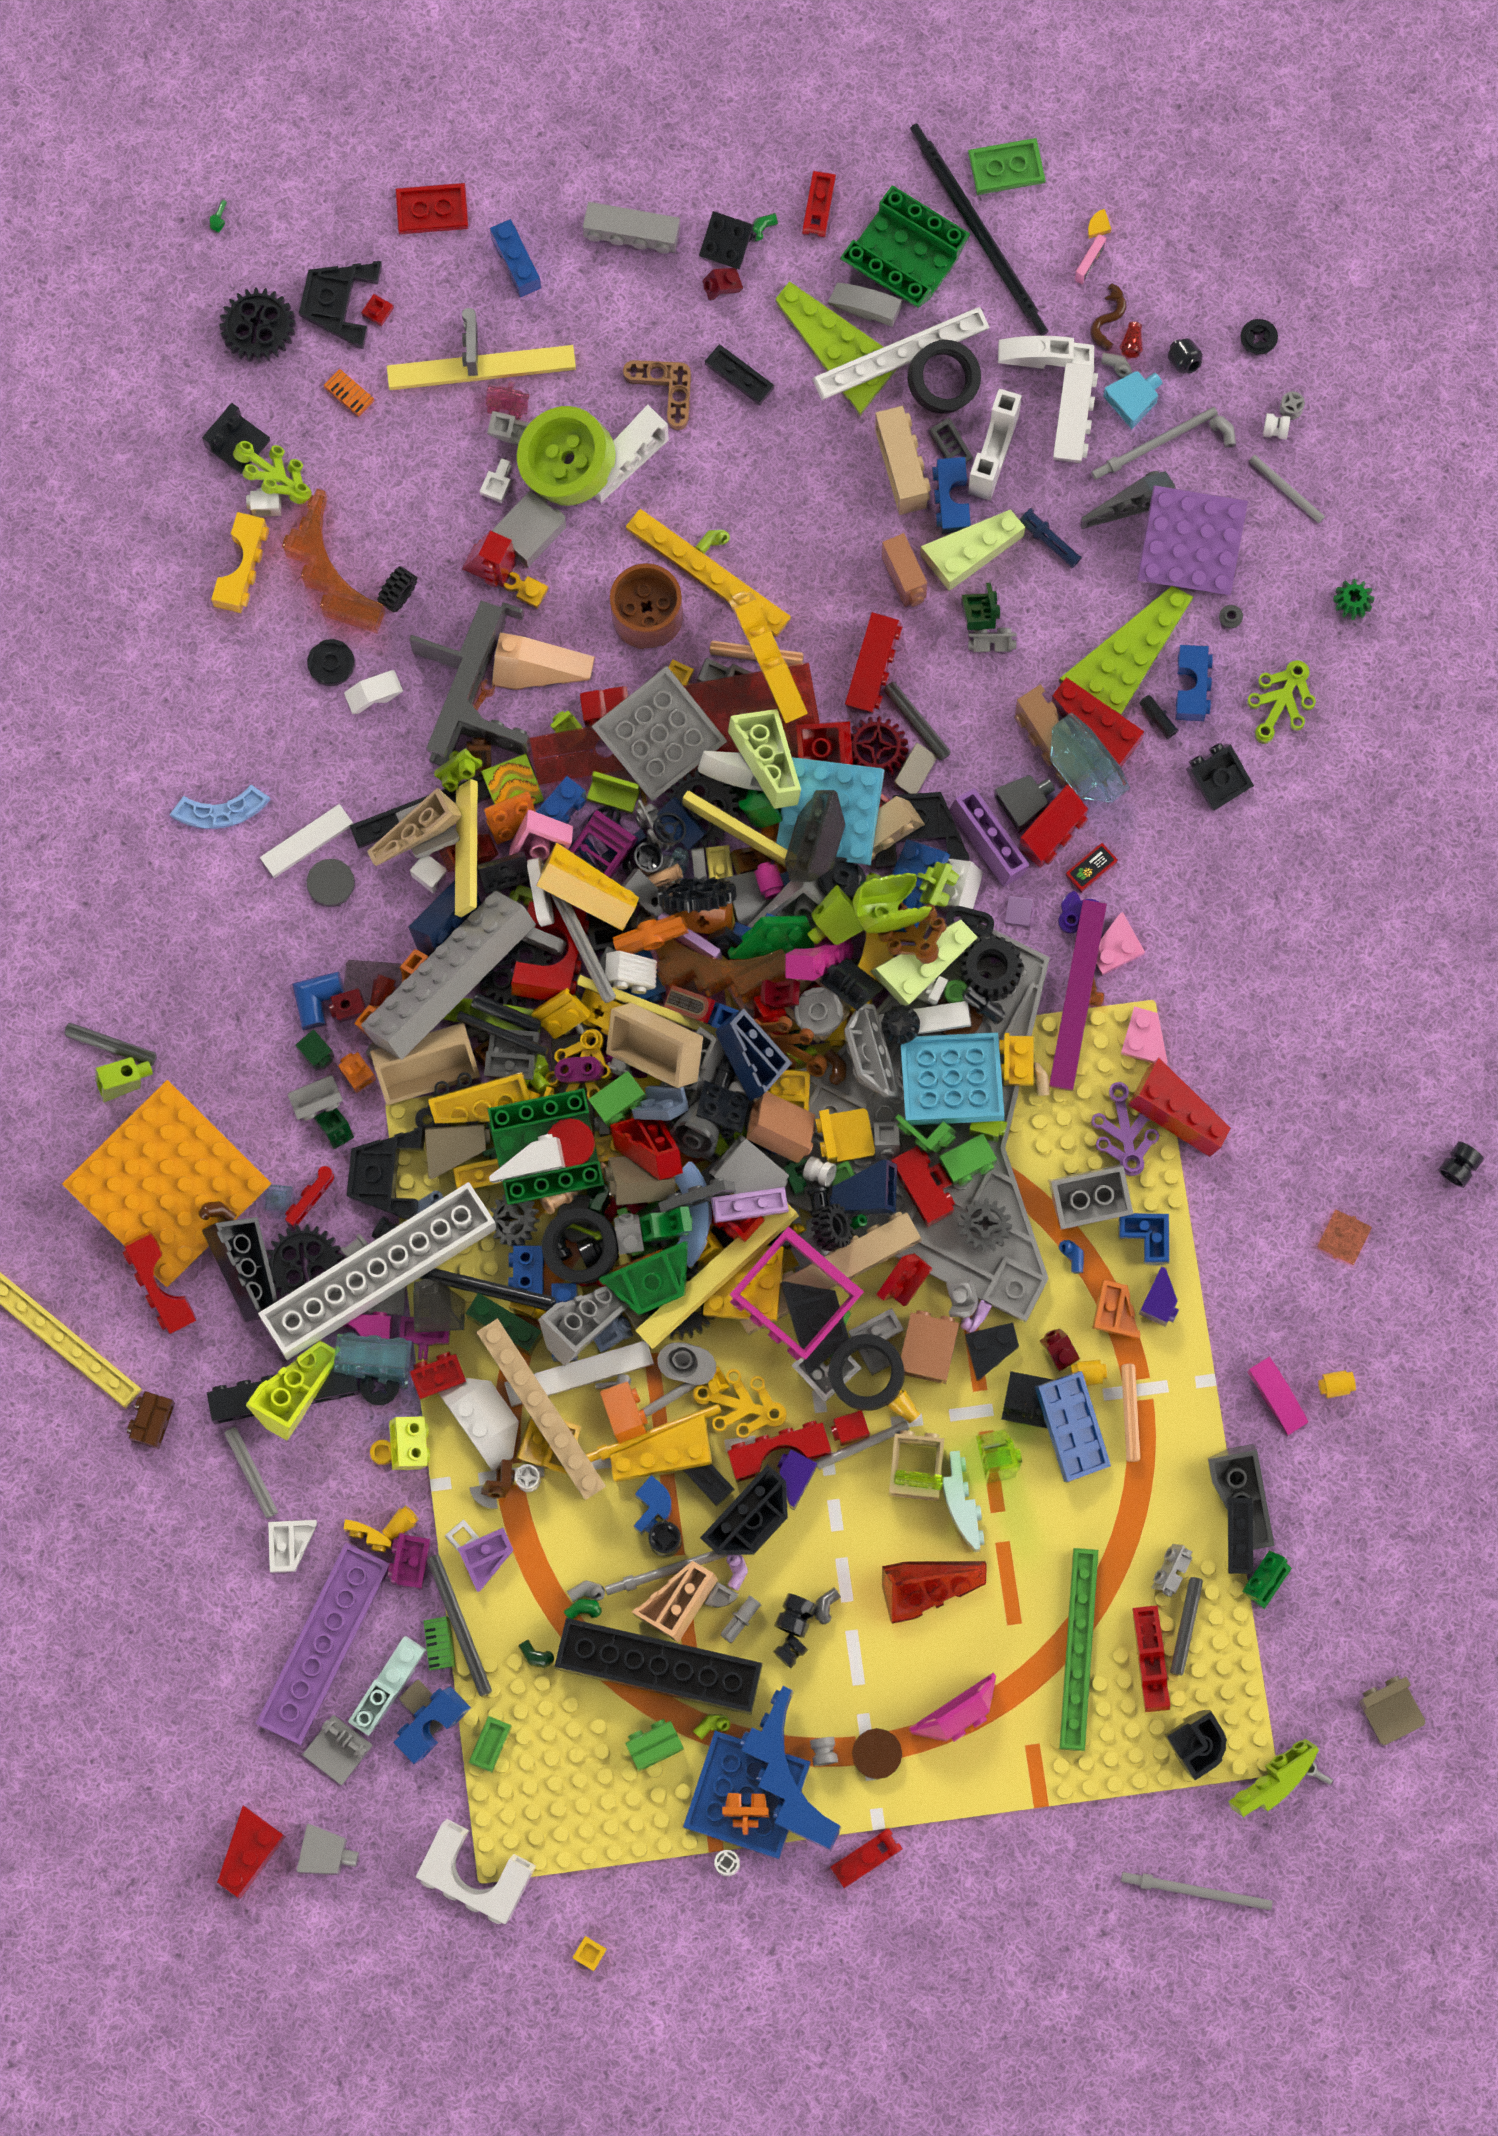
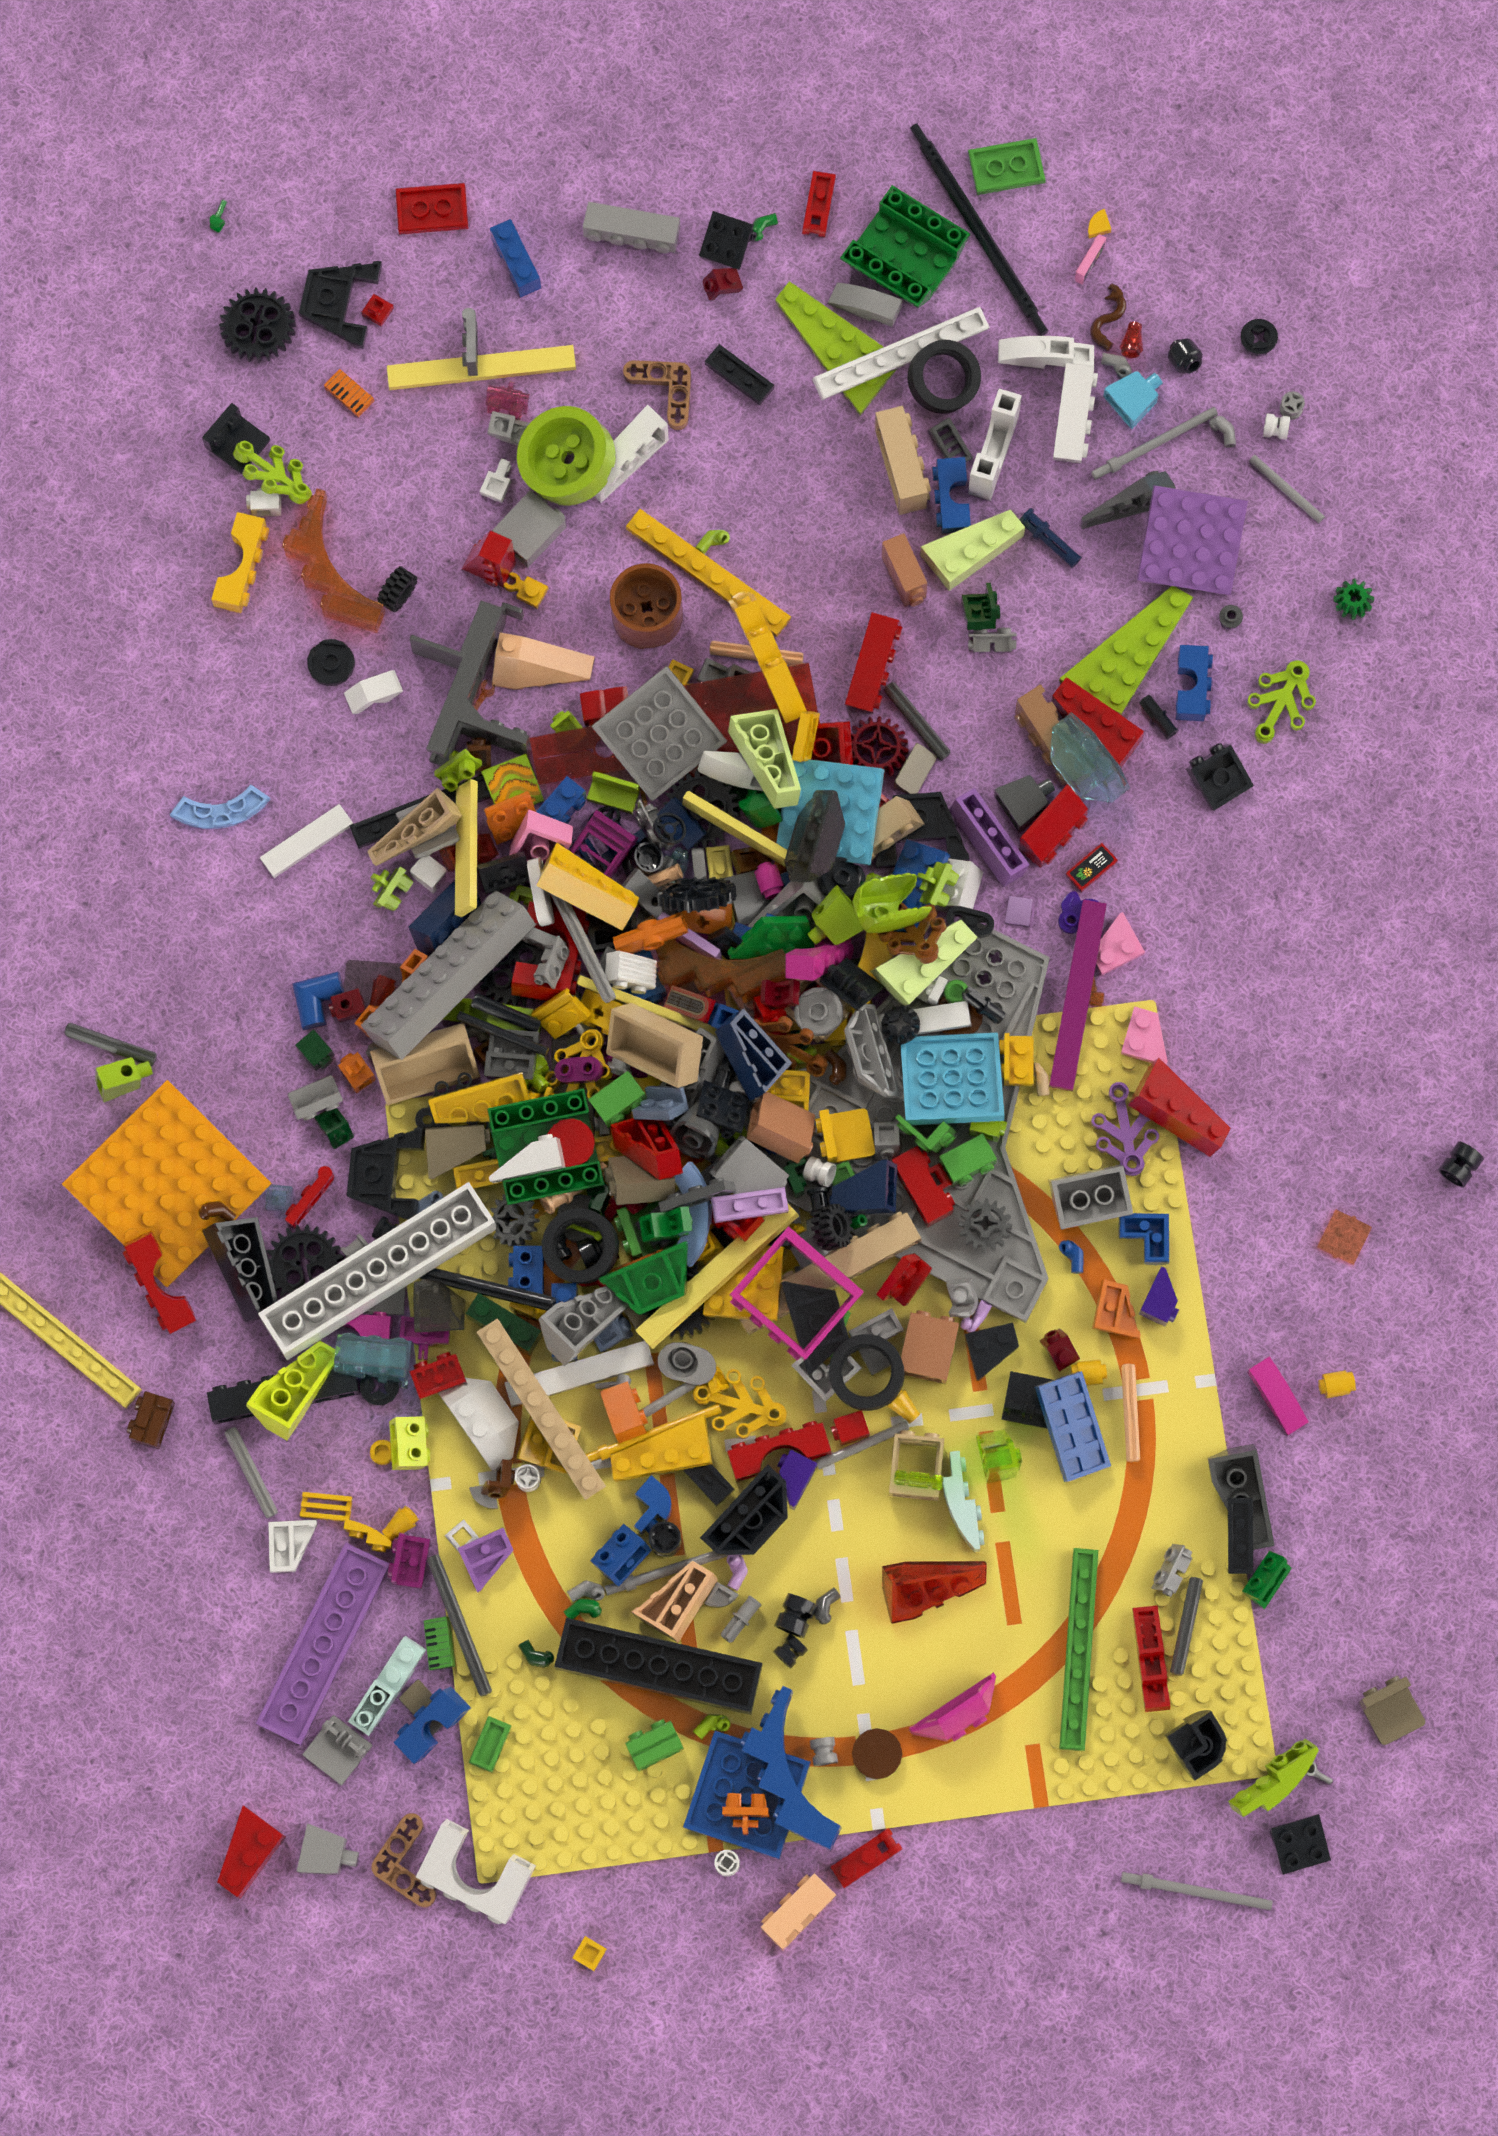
(304, 1505): none -> yellow tile
(330, 882): dark grey tile -> none
(385, 897): none -> lime hips
(395, 1869): none -> medium nougat beam
(553, 963): none -> light grey hinge
(621, 1555): none -> blue brick
(628, 1233): light grey bracket -> none
(797, 1910): none -> light nougat wedge
(805, 736): none -> yellow plate
(997, 949): black tyre -> none
(1300, 1844): none -> black hinge

